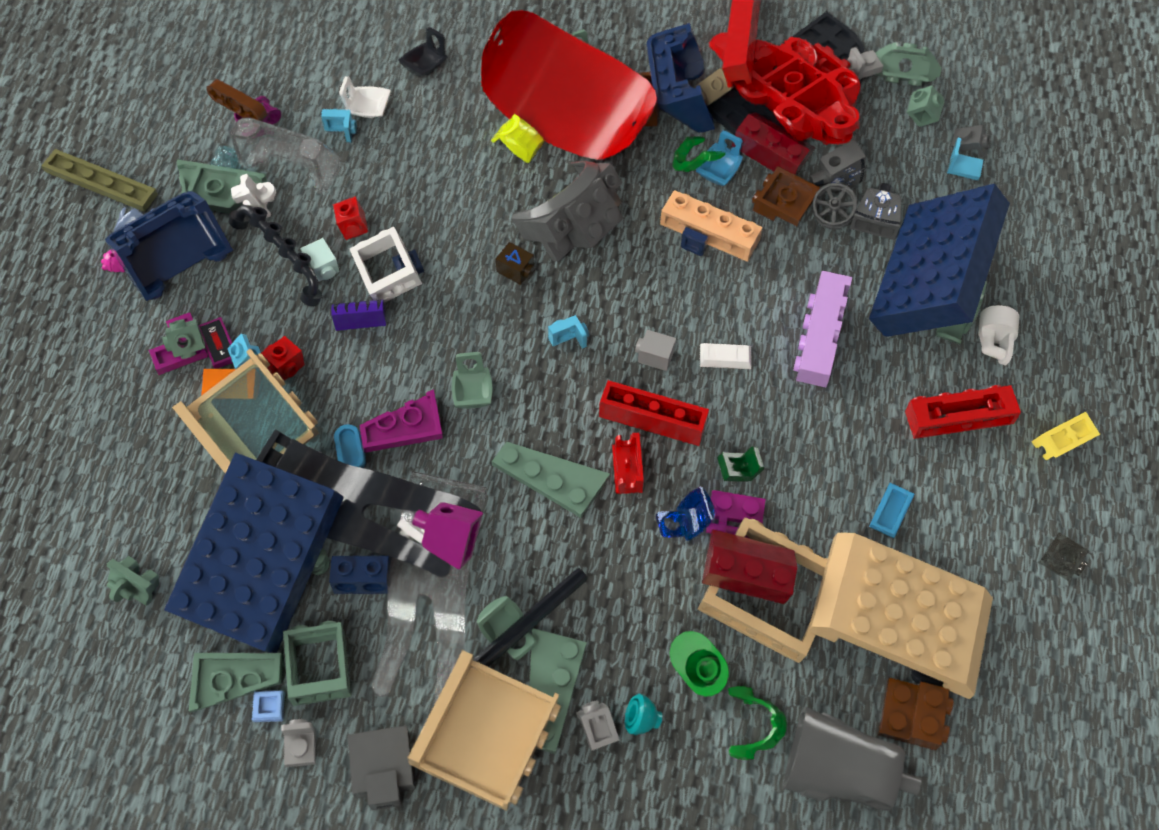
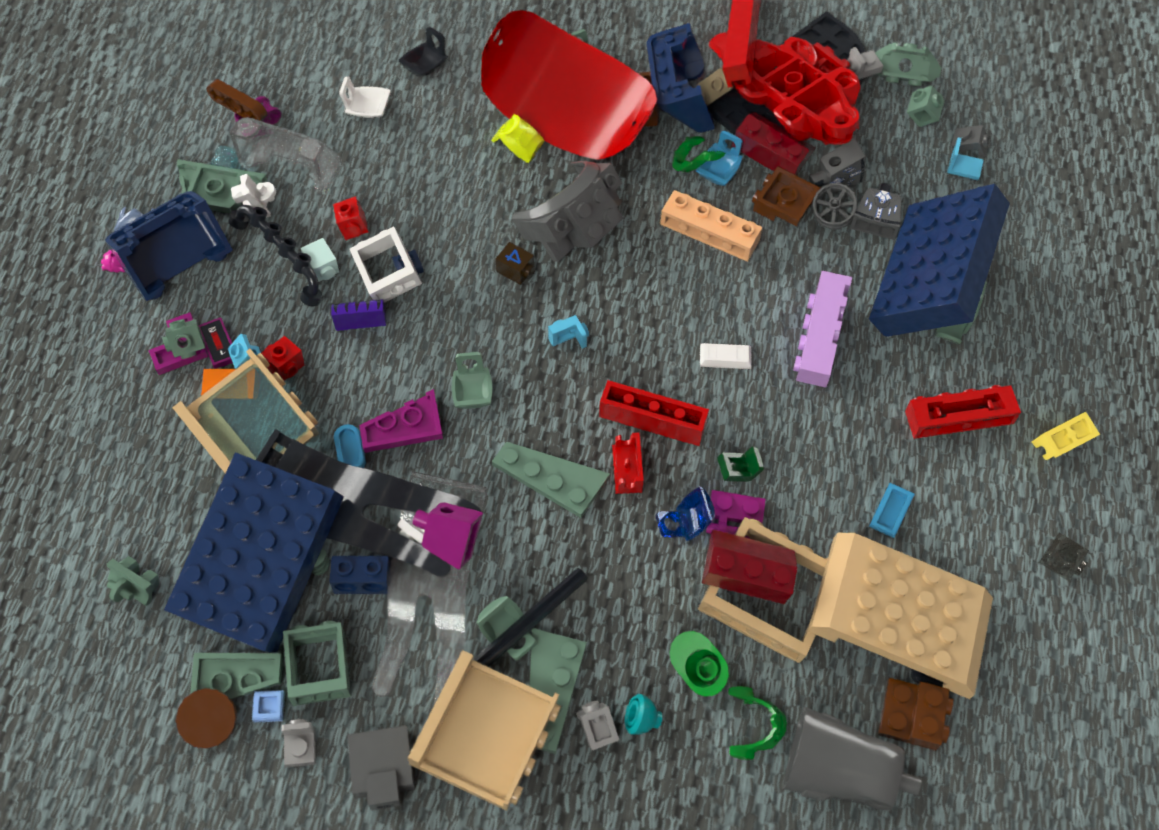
(99, 180): olive plate -> none
(206, 718): none -> reddish brown tile
(339, 121): medium azure bracket -> none
(655, 350): light grey brick -> none
(694, 241): dark blue tile -> none
(1000, 326): white piece -> none

